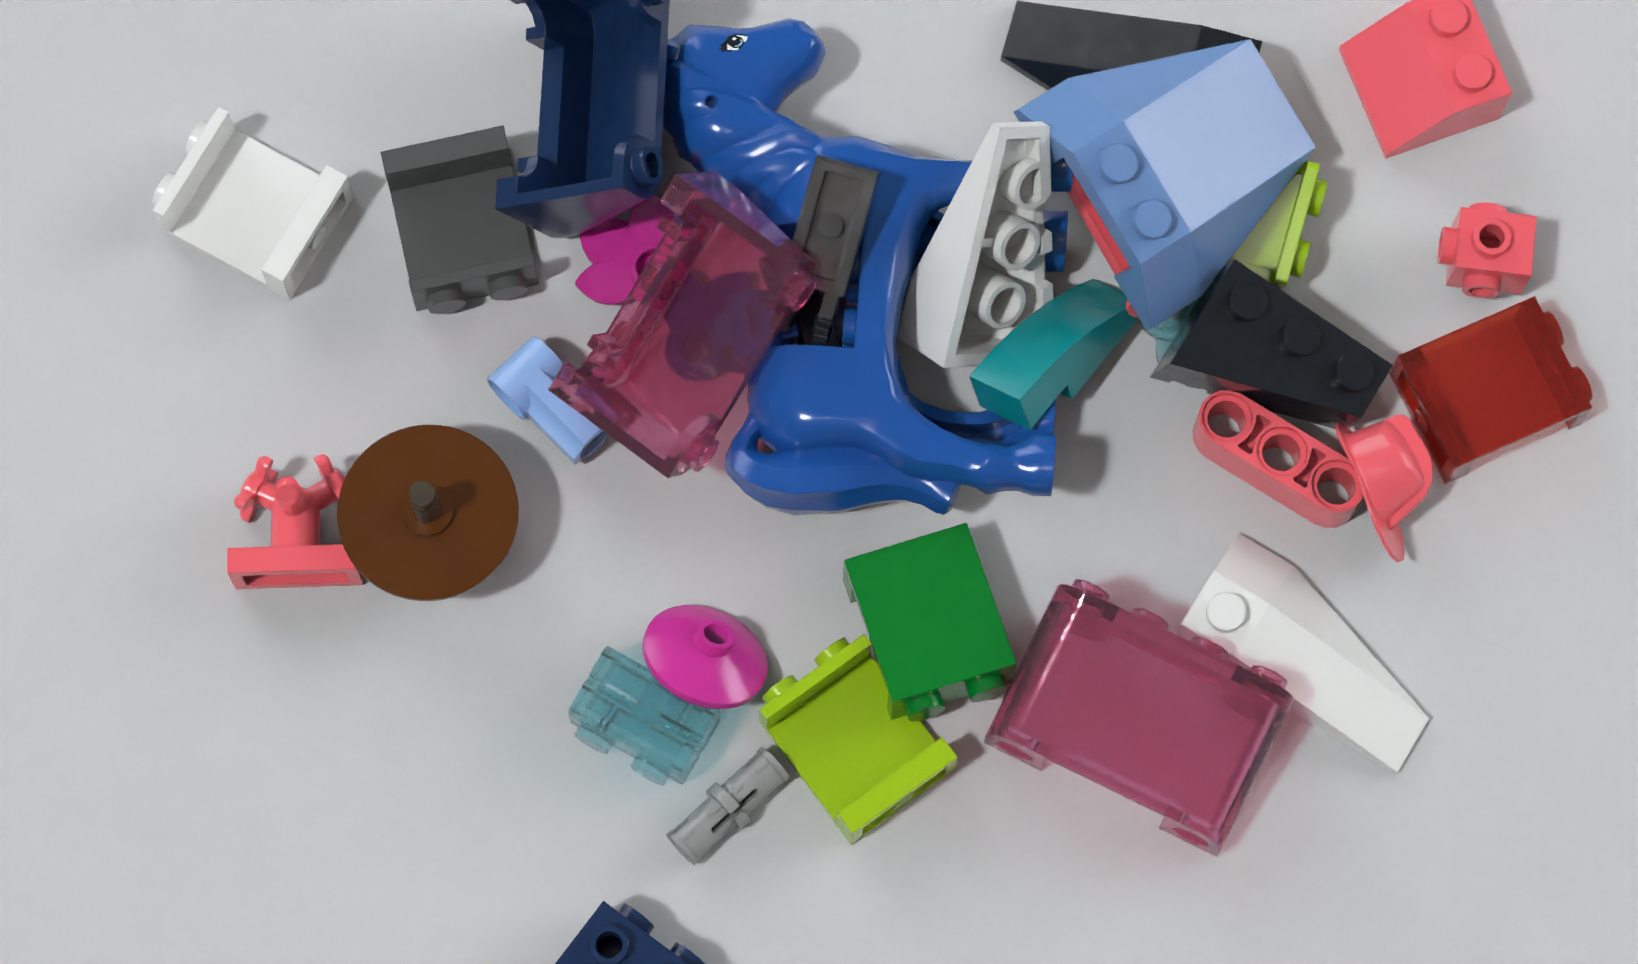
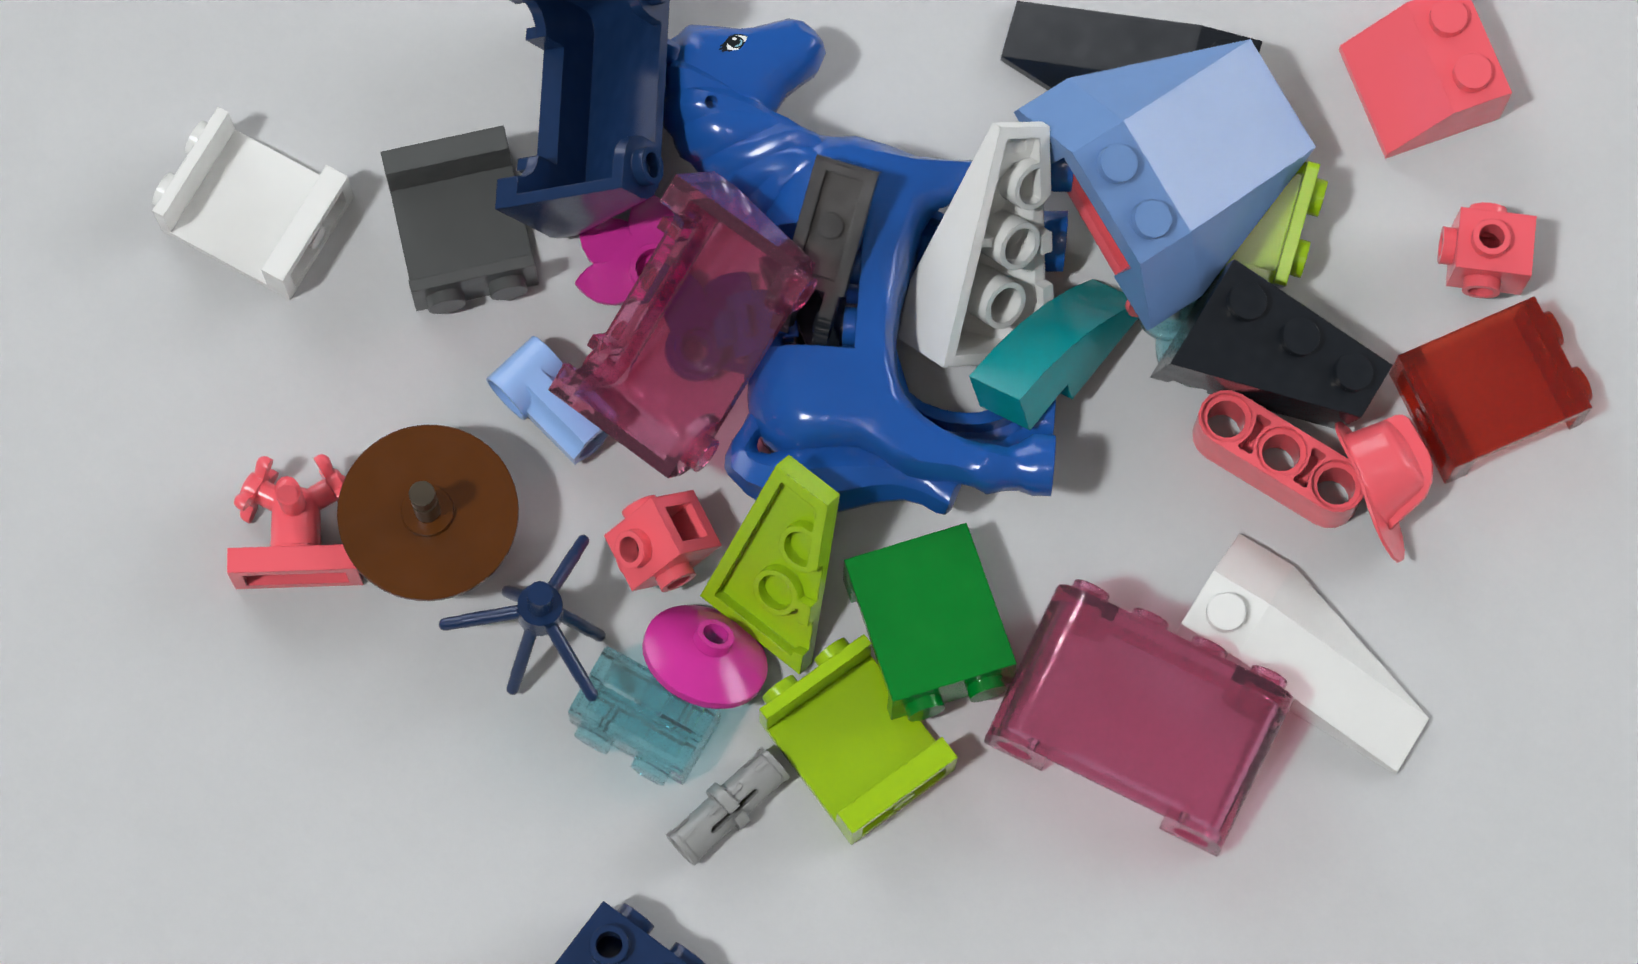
(539, 614): none -> dark blue plant
(662, 540): none -> coral brick
(779, 564): none -> lime wing

